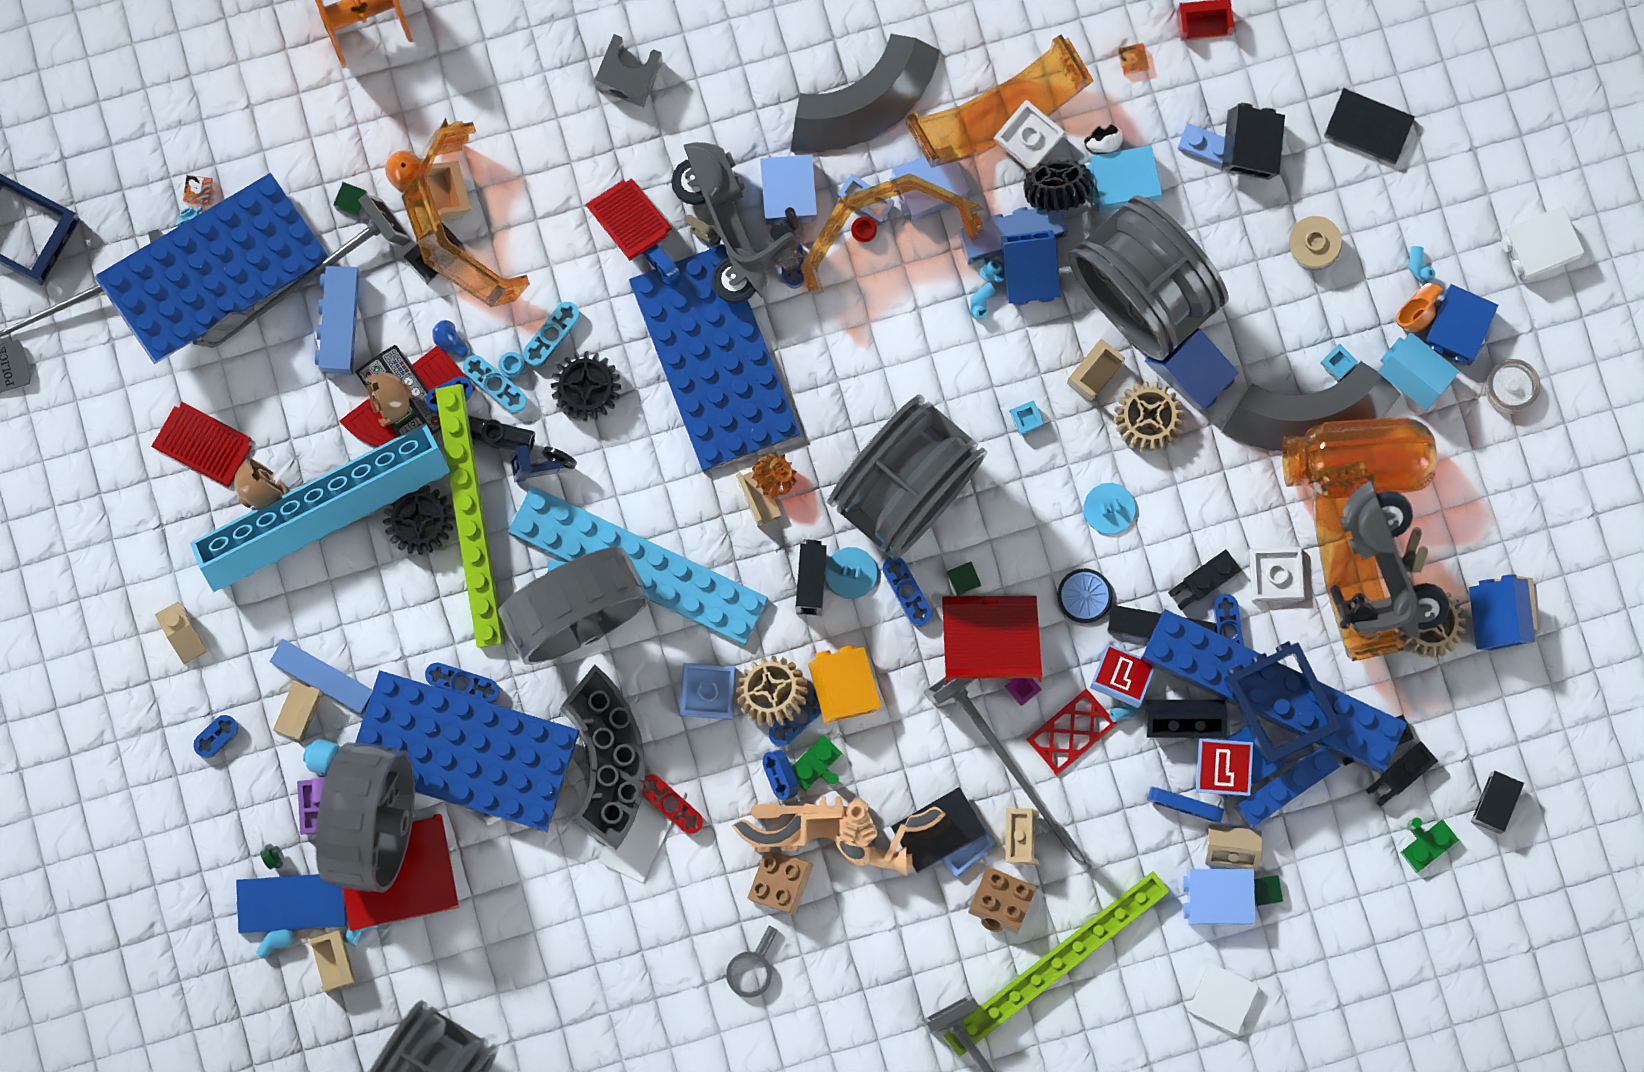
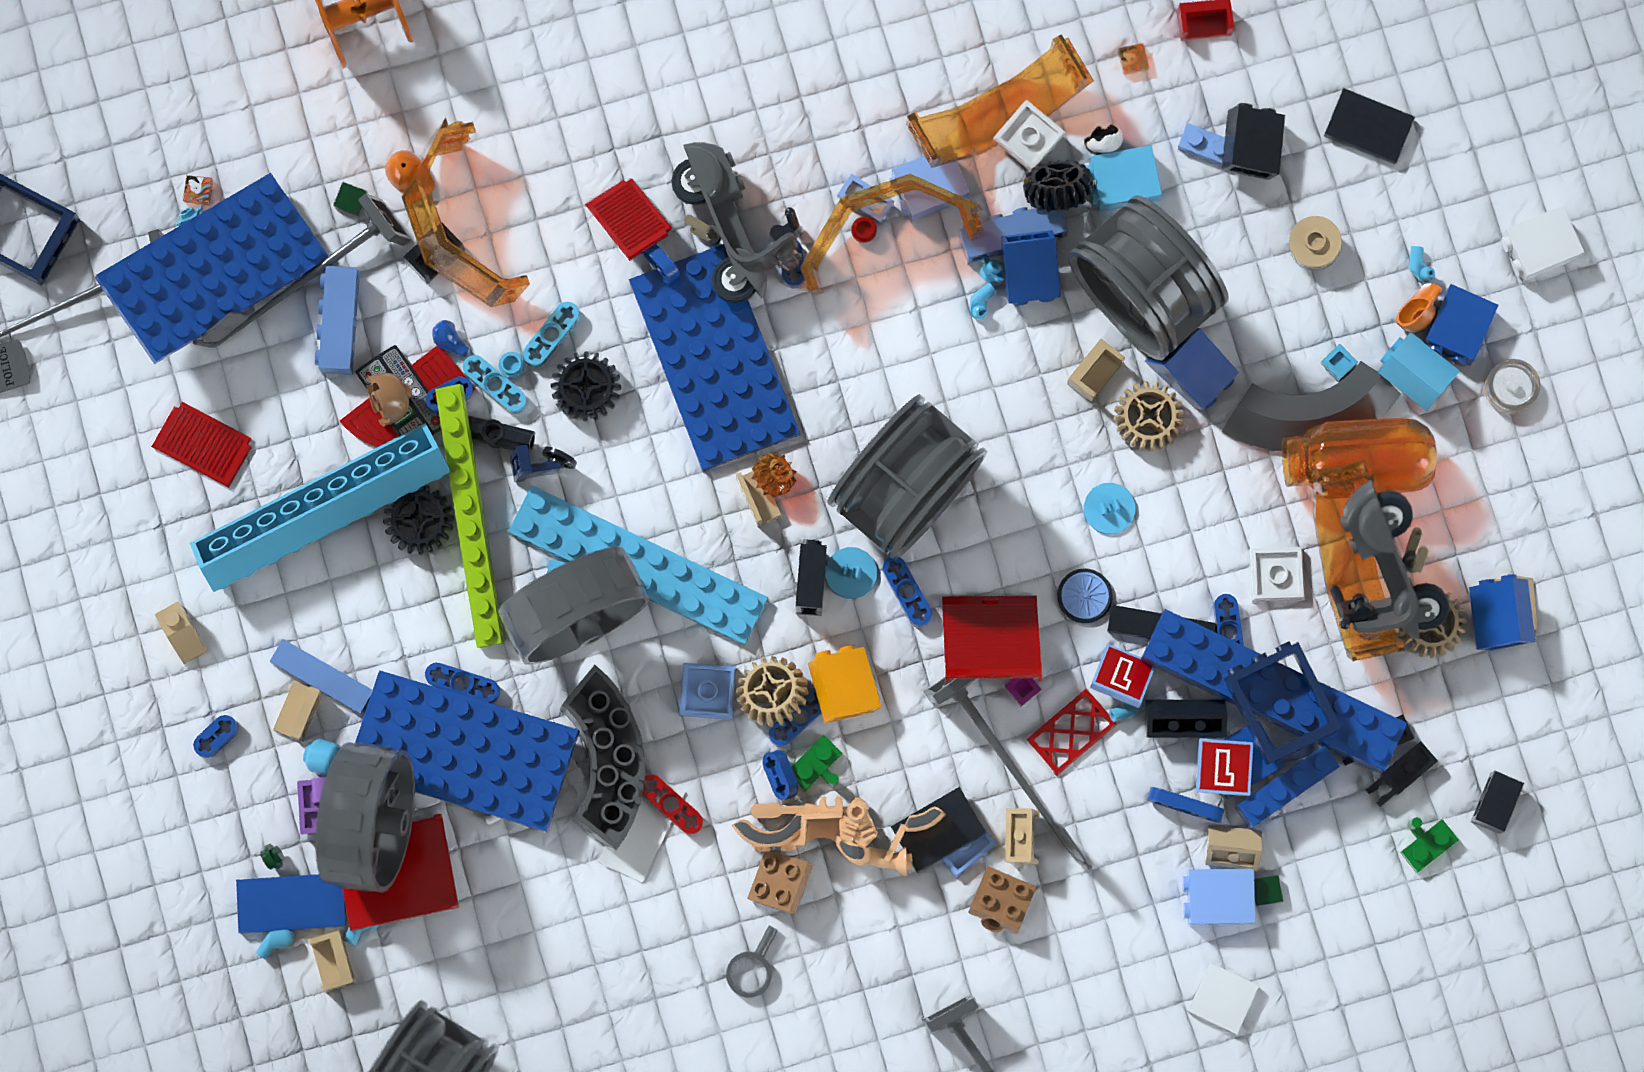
(256, 485): medium nougat cylinder -> none
(448, 190): tan panel -> none
(624, 82): dark grey piece -> none
(786, 184): light blue brick -> none
(868, 105): dark grey brick -> none
(964, 578): dark green tile -> none
(1026, 417): medium azure plate -> none
(1060, 960): lime plate -> none
(1207, 578): black hinge -> none

